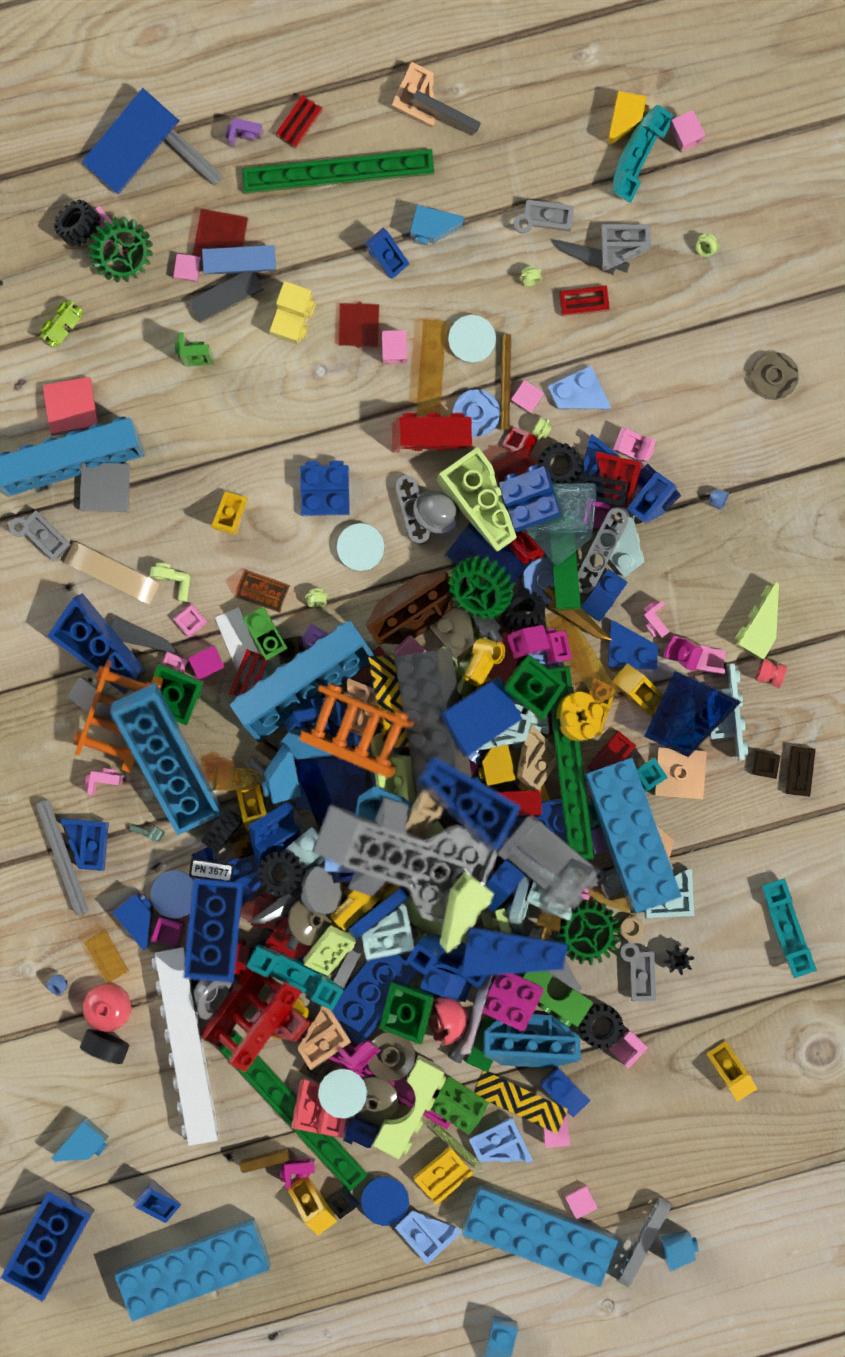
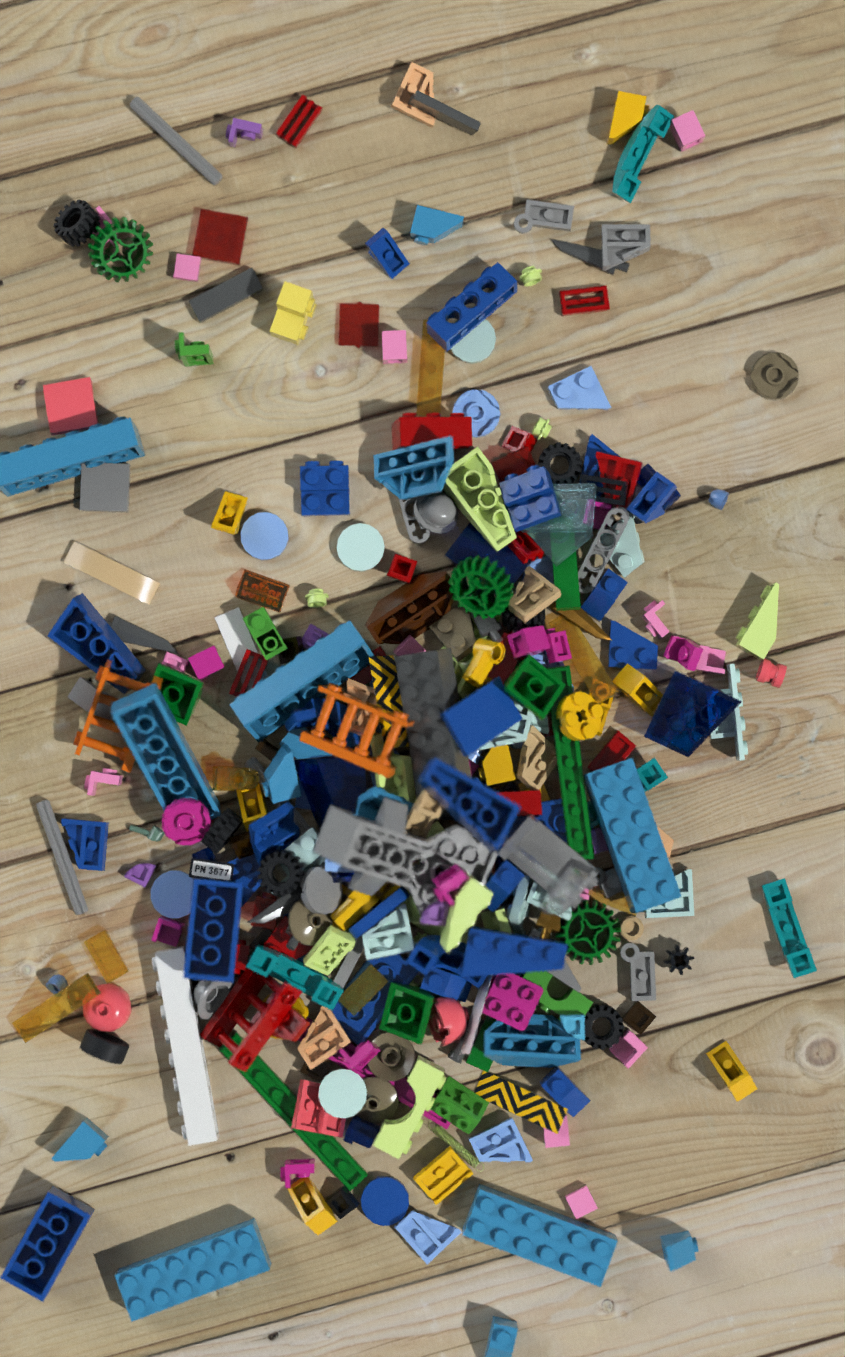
(42, 534): light grey hinge -> none
(56, 1007): none -> clear yellow tile
(65, 315): lime hinge -> none
(130, 141): blue tile -> none
(136, 918): blue slope -> none
(141, 873): none -> medium lavender tile
(157, 1202): blue slope -> none
(163, 572): yellowish green plate -> none
(186, 821): none -> dark pink tile
(190, 620): bright pink tile -> none
(239, 259): medium blue tile -> none
(264, 536): none -> light blue tile
(264, 1160): pearl gold tile -> none
(338, 171): green tile -> none
(362, 989): none -> clear yellow tile
(402, 568): none -> red slope
(415, 468): none -> dark azure wedge
(436, 914): none -> medium lavender tile
(448, 880): none -> dark pink bracket
(449, 334): none -> blue brick
(505, 382): pearl gold bar -> none
(527, 396): bright pink tile -> none
(532, 595): none -> tan wing
(574, 1024): none -> medium azure tile
(634, 445): bright pink bracket -> none
(638, 1017): none -> dark brown tile
(643, 1242): light grey beam -> none
(684, 774): light nougat plate -> none
(703, 248): yellowish green plate -> none
(766, 764): dark brown tile -> none
(793, 749): dark brown tile -> none

